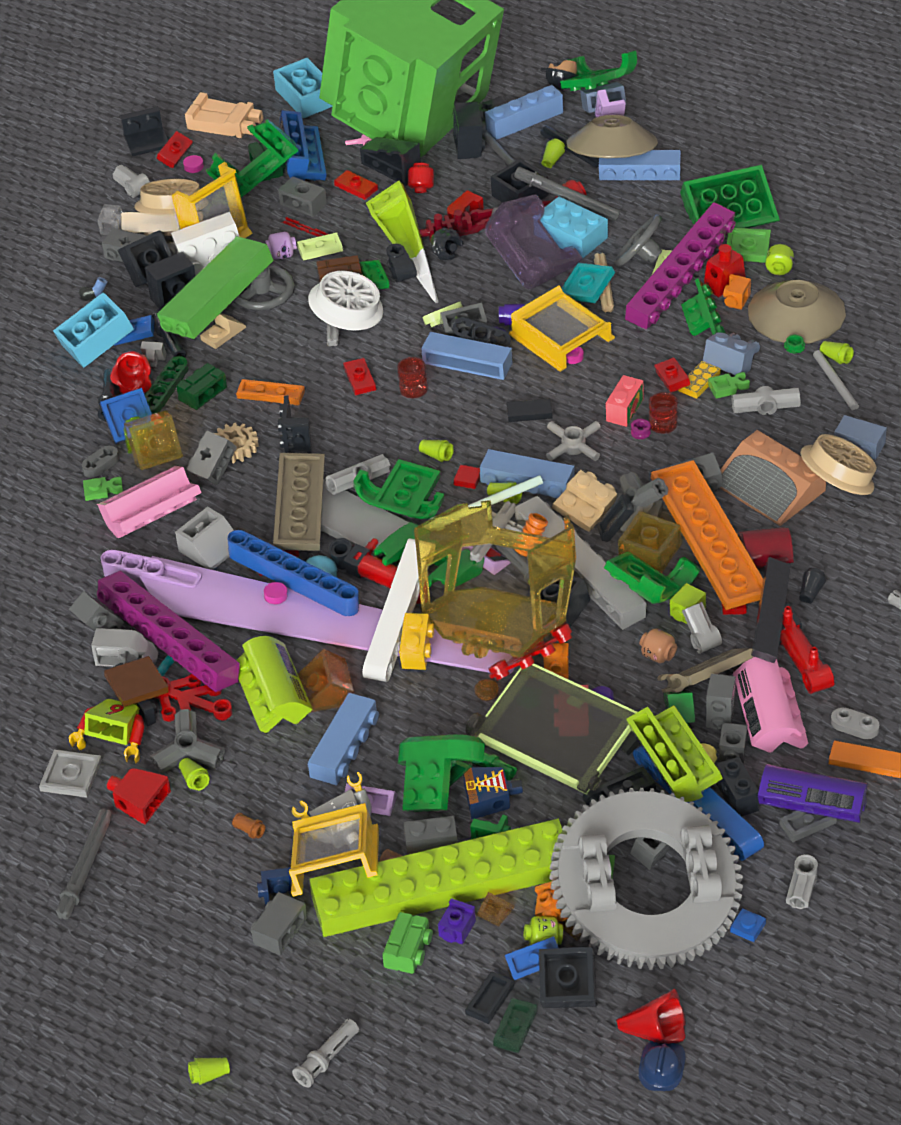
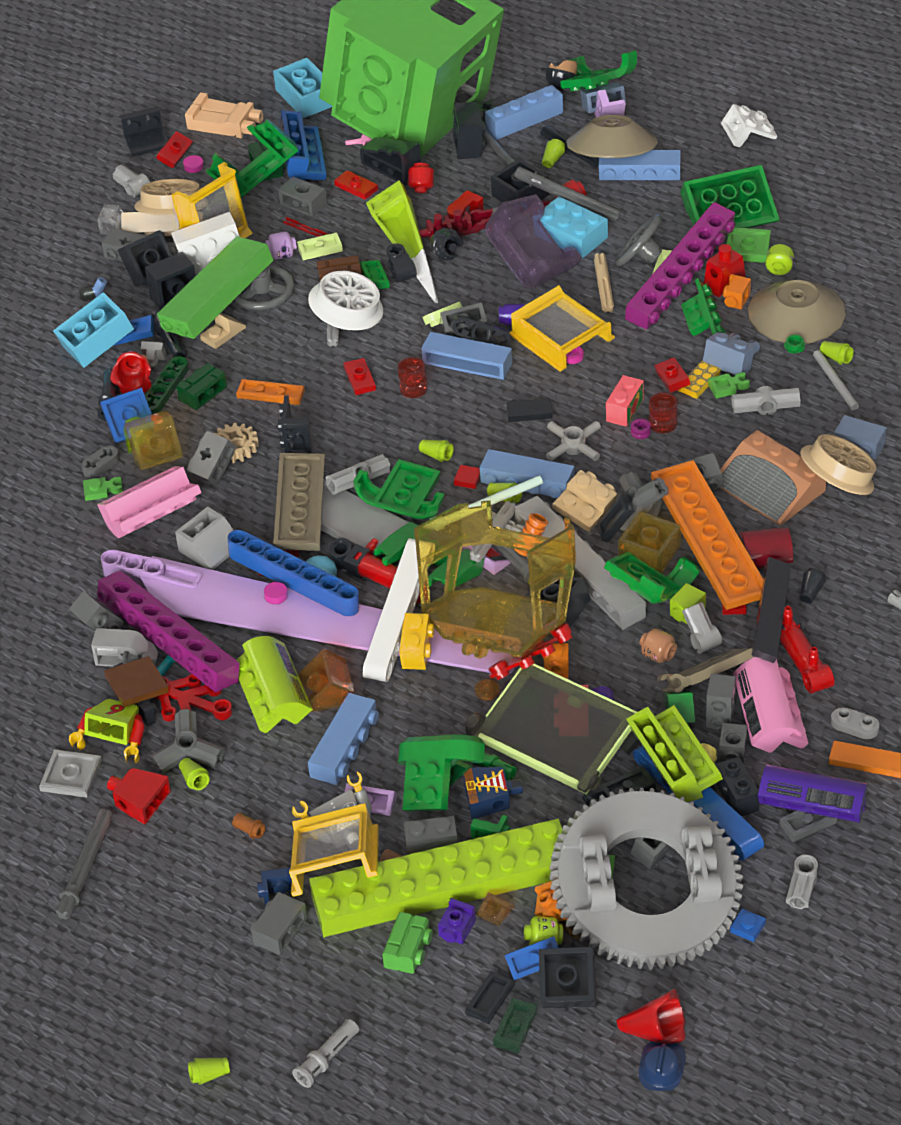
(587, 282): teal plate -> none
(742, 121): none -> white bracket

